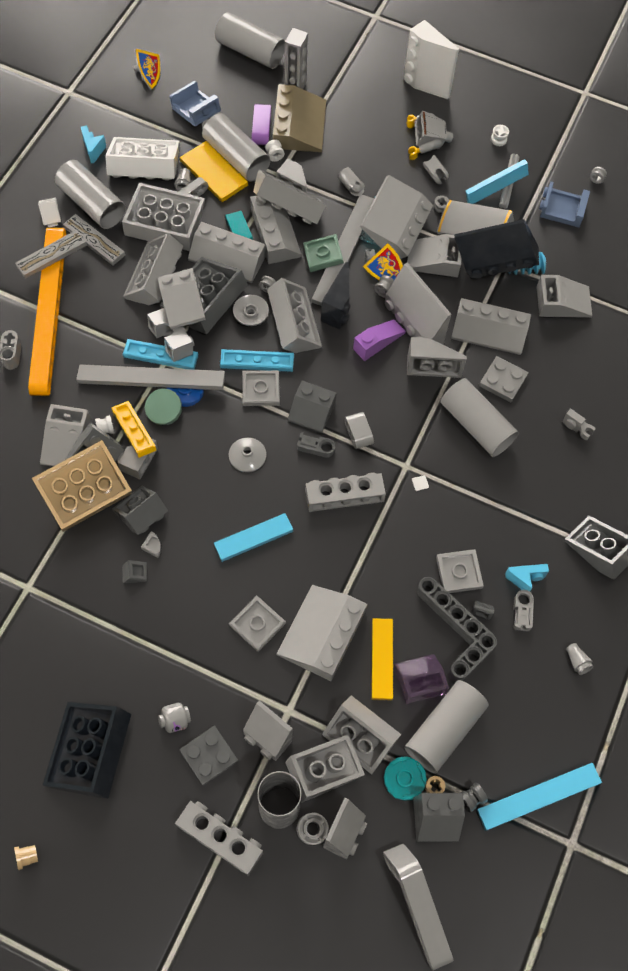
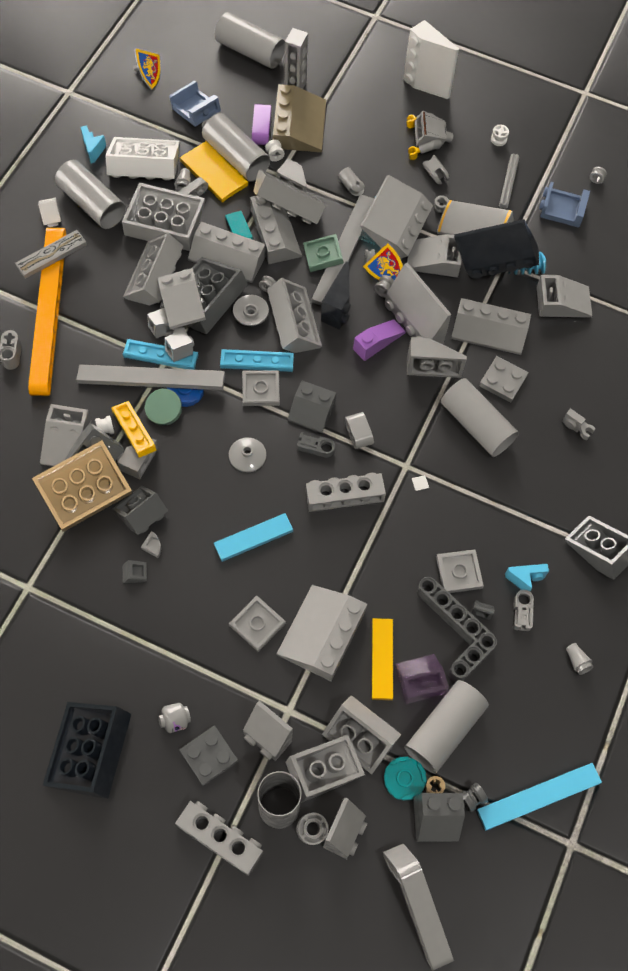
(25, 856): tan piece -> none
(95, 240): light grey tile -> none
(497, 182): medium azure tile -> none

